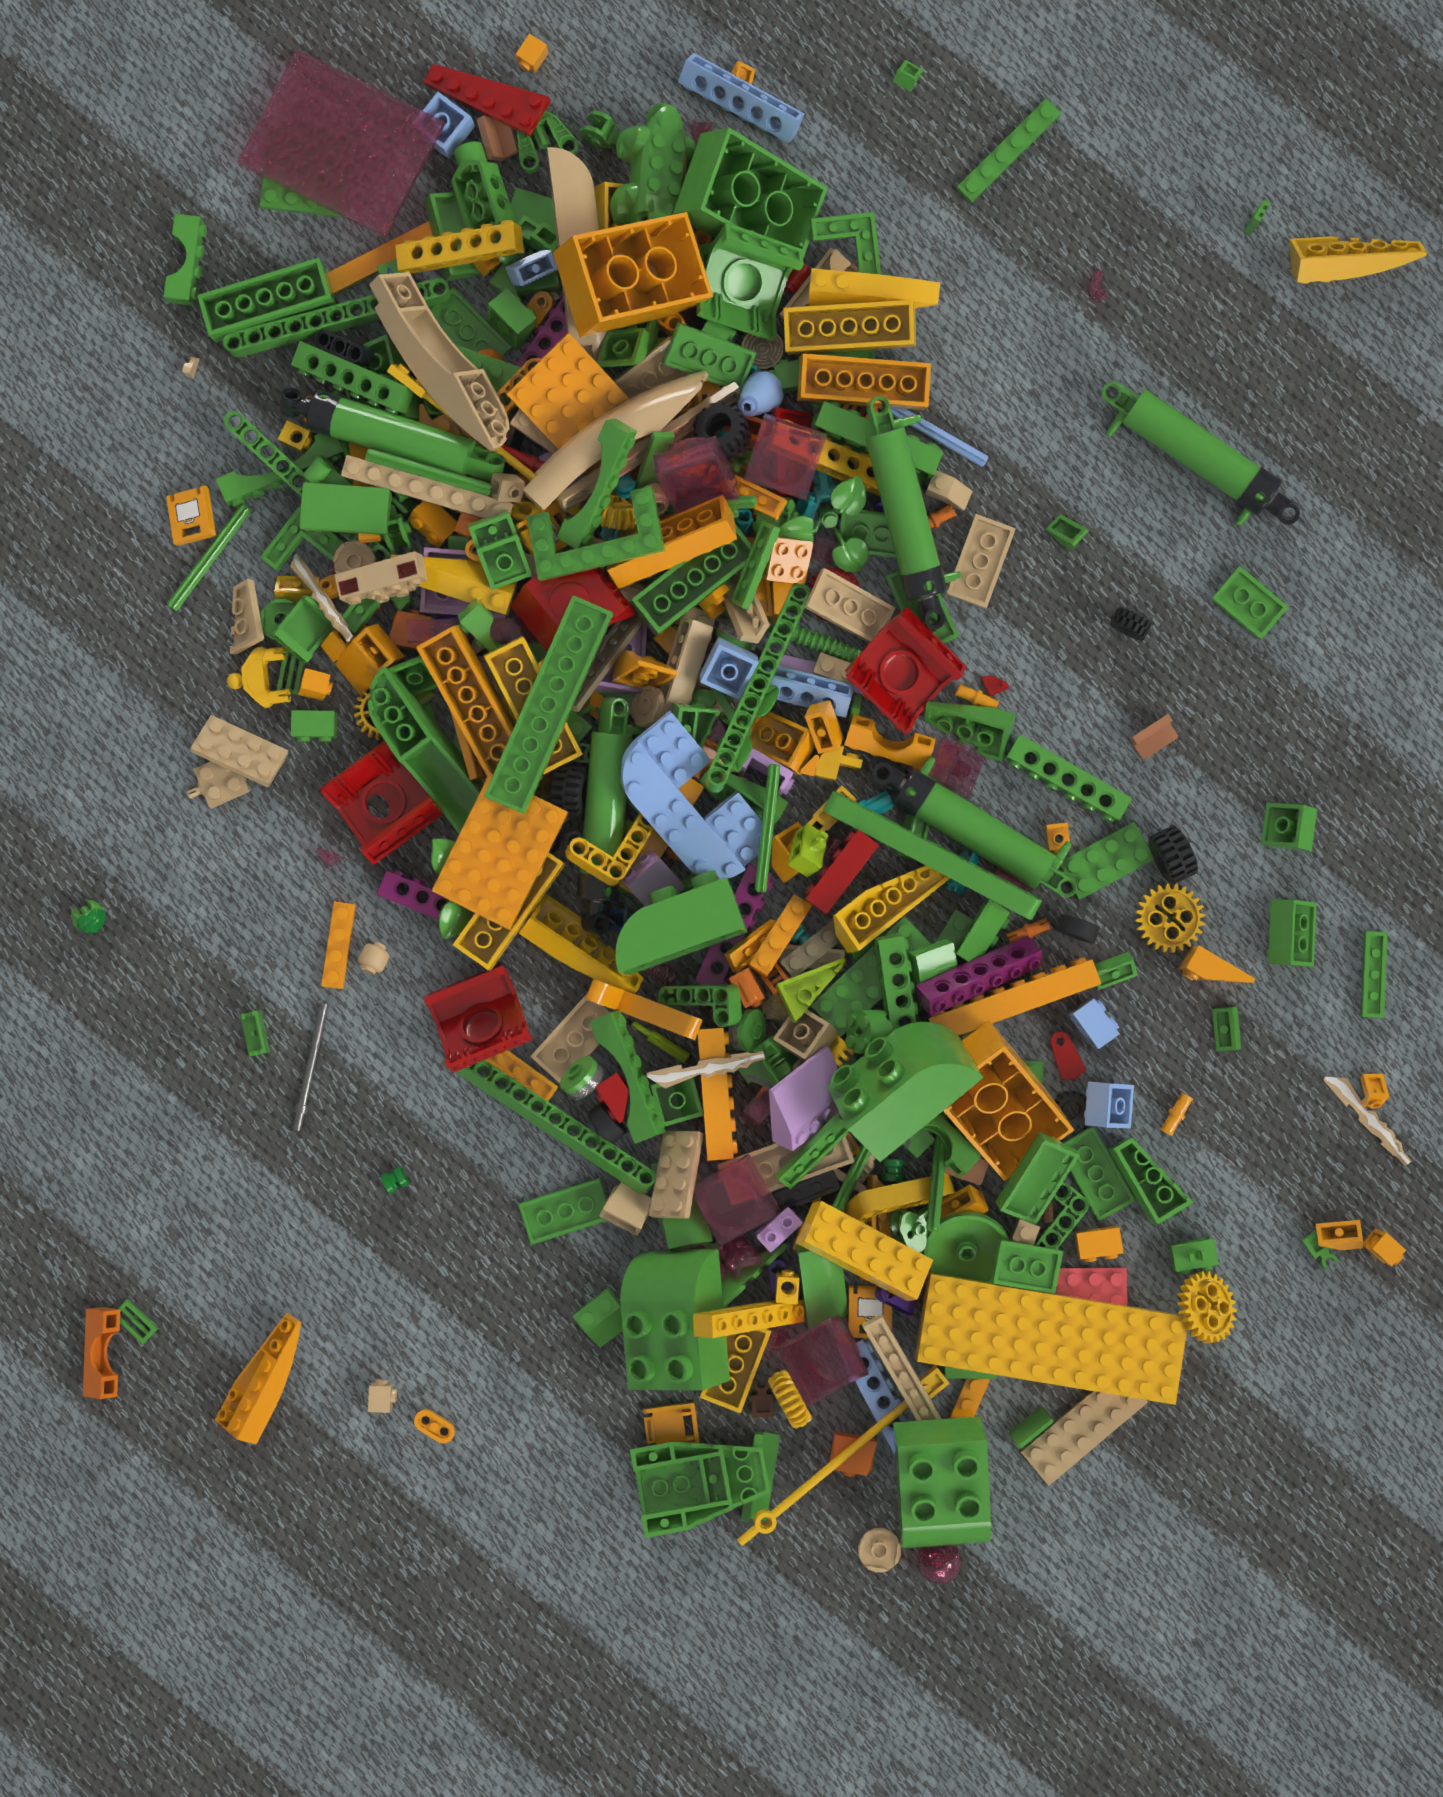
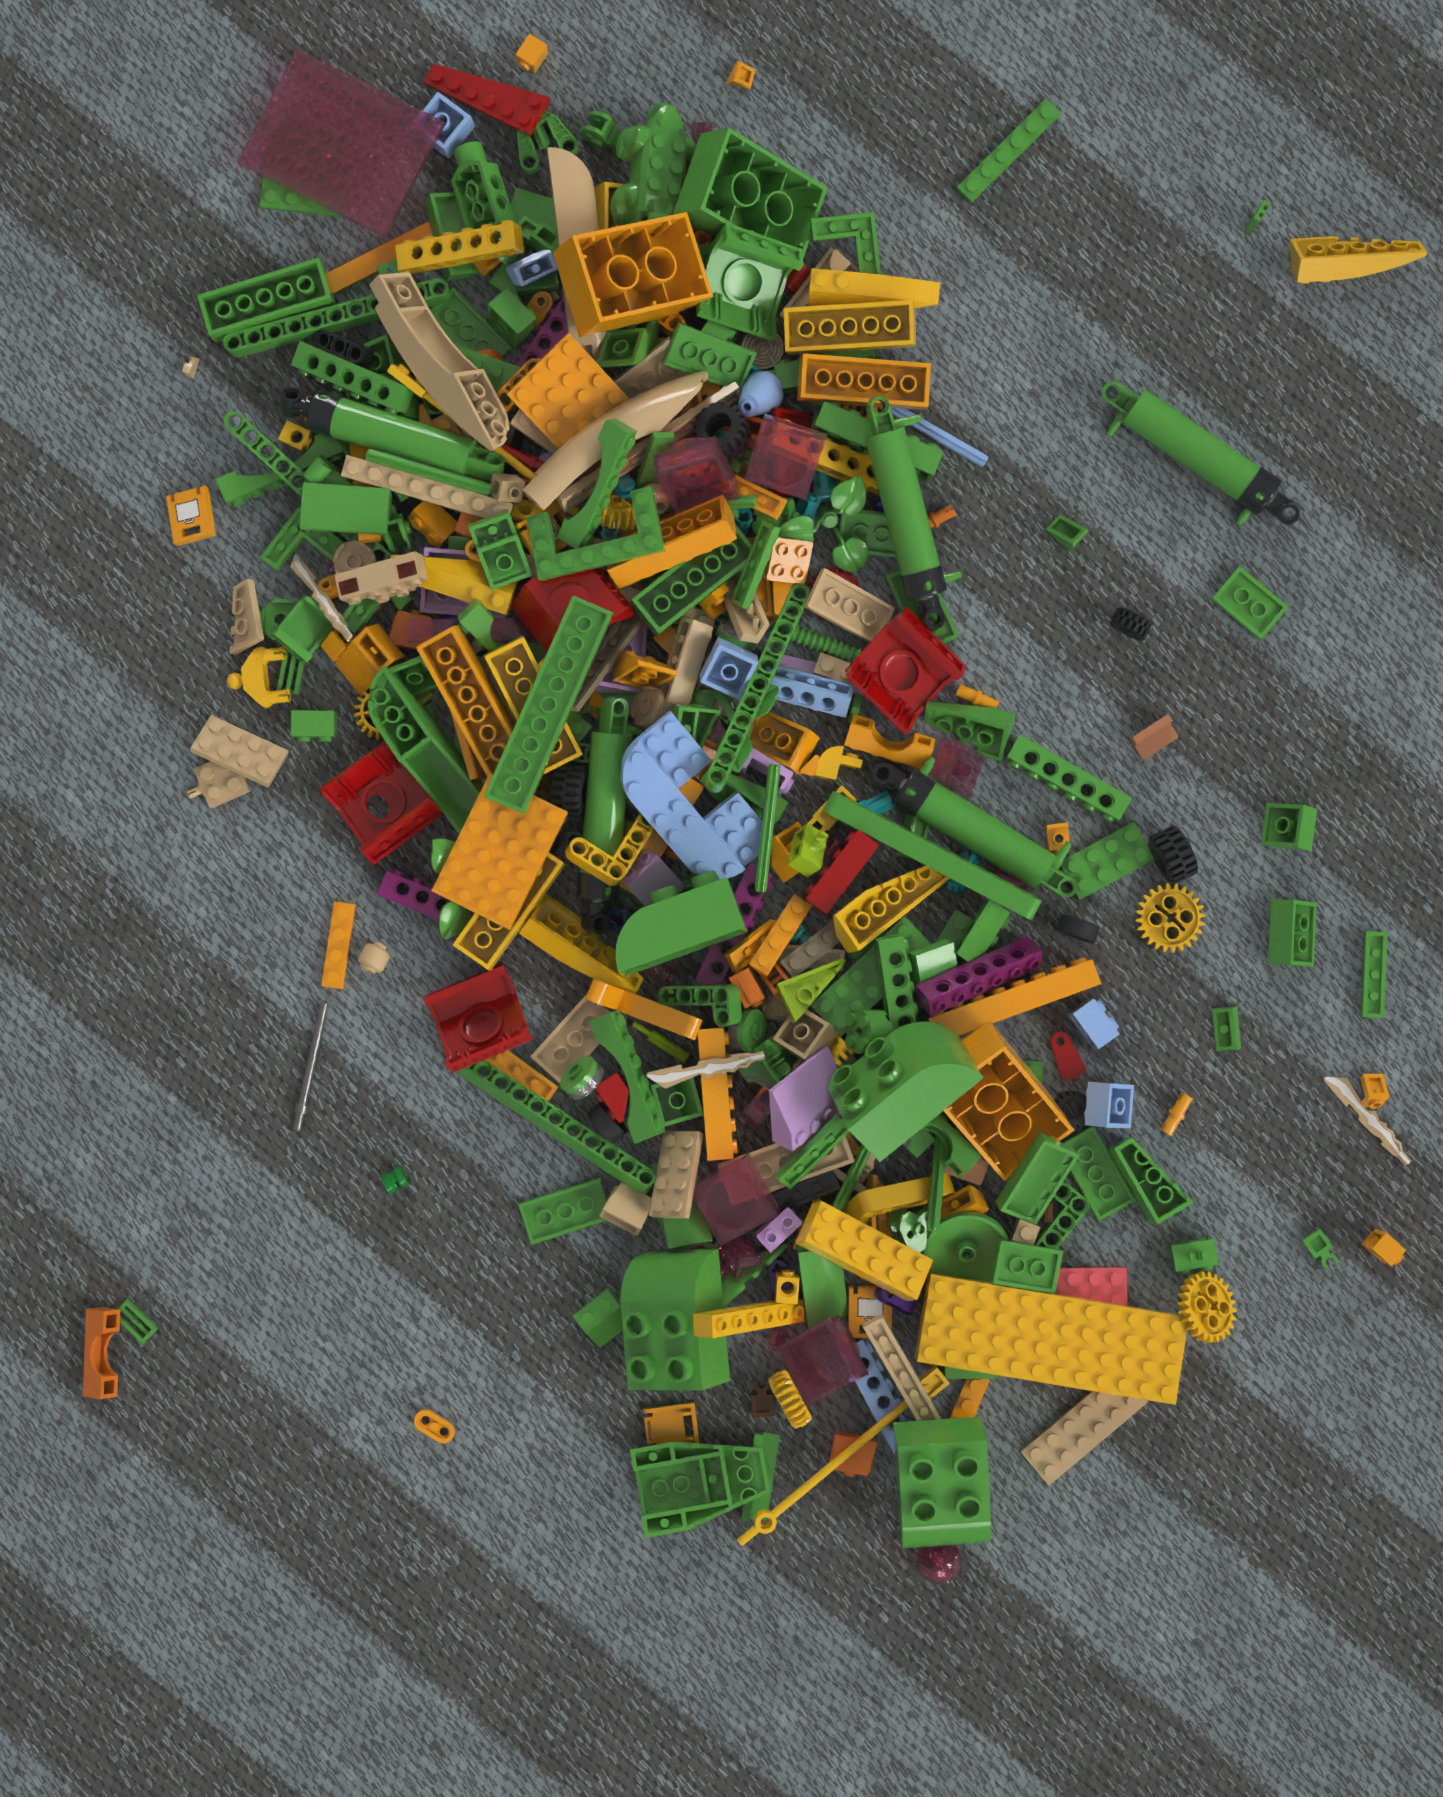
(91, 919): green piece -> none
(181, 286): bright green arch -> none
(208, 557): bright green axle -> none
(255, 1033): bright green hinge -> none
(260, 1384): light orange wedge -> none
(292, 588): yellow slope -> none
(315, 684): light orange brick -> none
(330, 858): clear pink slope -> none
(381, 1396): tan brick -> none
(405, 507): bright green slope -> none
(497, 139): nougat panel -> none
(743, 1358): yellow brick -> none
(752, 97): light blue brick -> none
(822, 550): clear pink slope -> none
(824, 727): light orange brick -> none
(875, 1544): tan tile -> none
(892, 1169): green wheel -> none
(907, 75): bright green slope -> none
(949, 490): tan slope -> none
(981, 561): tan plate -> none
(993, 685): red tile -> none
(1029, 930): orange pin -> none
(1030, 1427): bright green slope -> none
(1094, 286): clear pink arm -> none
(1098, 1243): light orange brick -> none
(1115, 970): bright green slope -> none
(1204, 965): light orange slope -> none
(1340, 1235): light orange slope -> none

